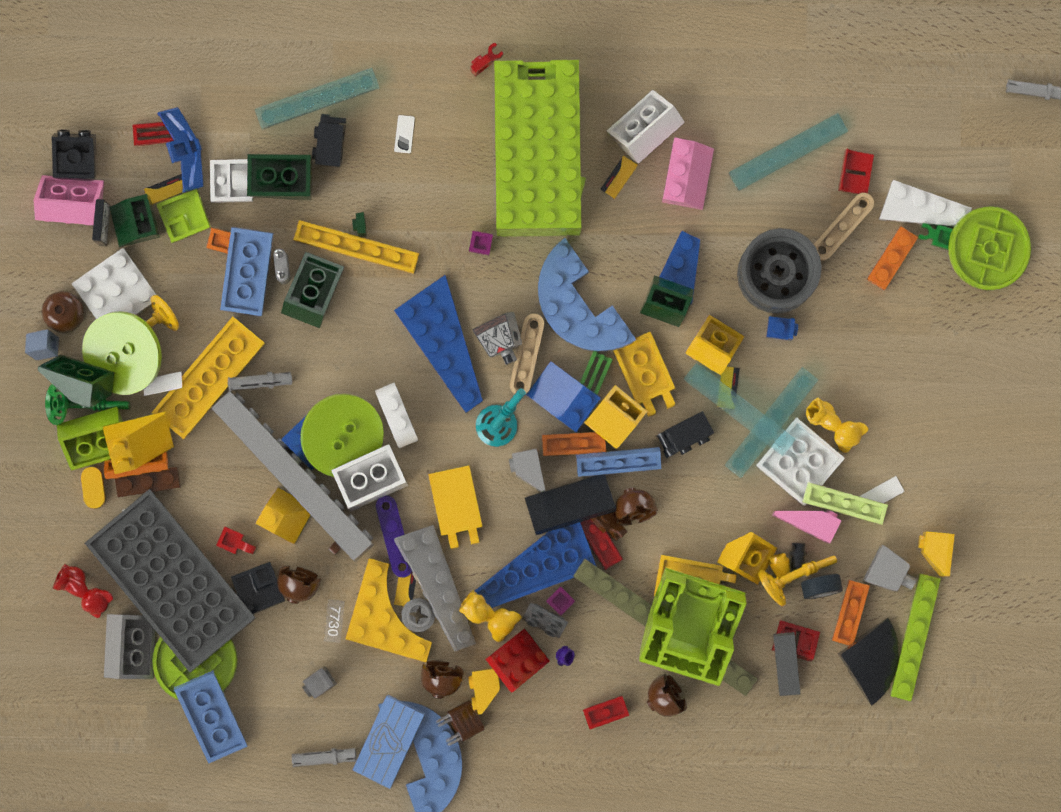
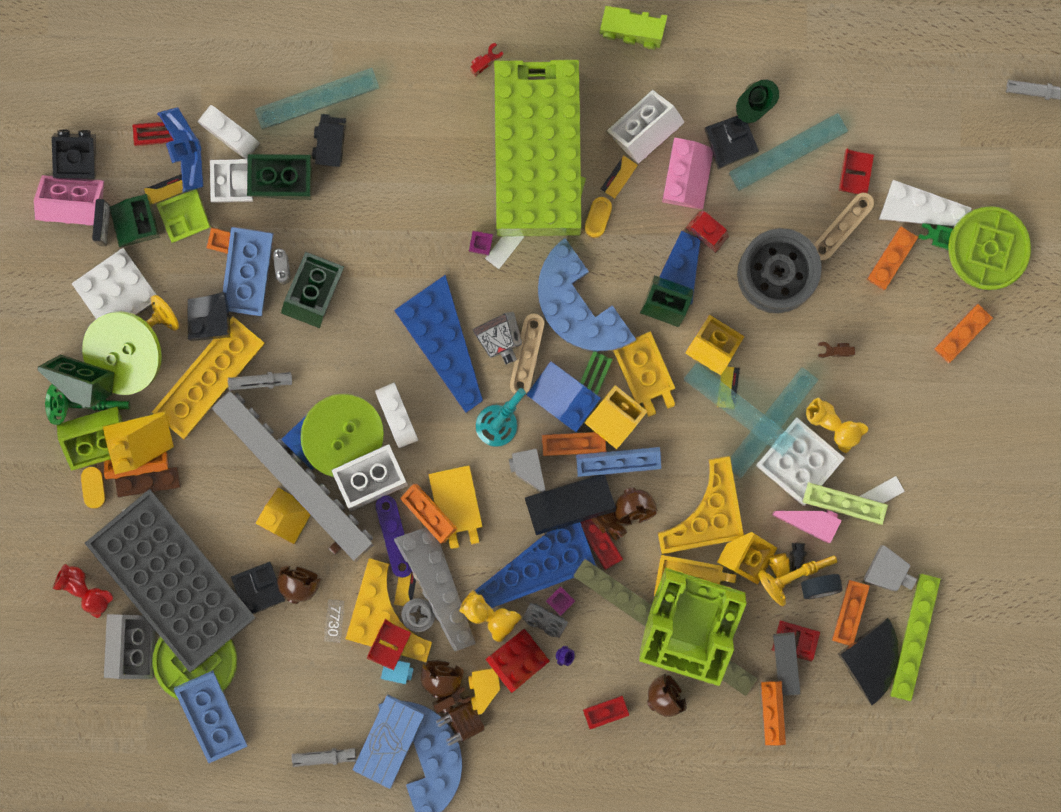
(42, 345): sand blue panel -> none
(62, 311): reddish brown cylinder -> none
(164, 383): white sticker -> none
(208, 317): none -> black plate
(228, 132): none -> white brick
(233, 541): red plate -> none
(318, 683): flat silver slope -> none
(356, 247): yellow tile -> none
(359, 224): dark green plate -> none
(392, 635): none -> red piece
(400, 674): none -> medium azure brick
(404, 134): white sticker -> none
(428, 513): none -> orange plate
(446, 703): none -> reddish brown plate
(503, 250): none -> white sticker
(598, 217): none -> yellow tile
(632, 27): none -> lime wedge
(685, 434): black hinge -> none
(708, 230): none -> red torso
(715, 518): none -> yellow plate
(731, 141): none -> black plate
(757, 100): none -> dark green piece
(773, 713): none -> orange plate
(781, 328): blue bracket -> none
(841, 350): none -> reddish brown plate
(938, 551): yellow slope -> none
(963, 333): none -> orange plate

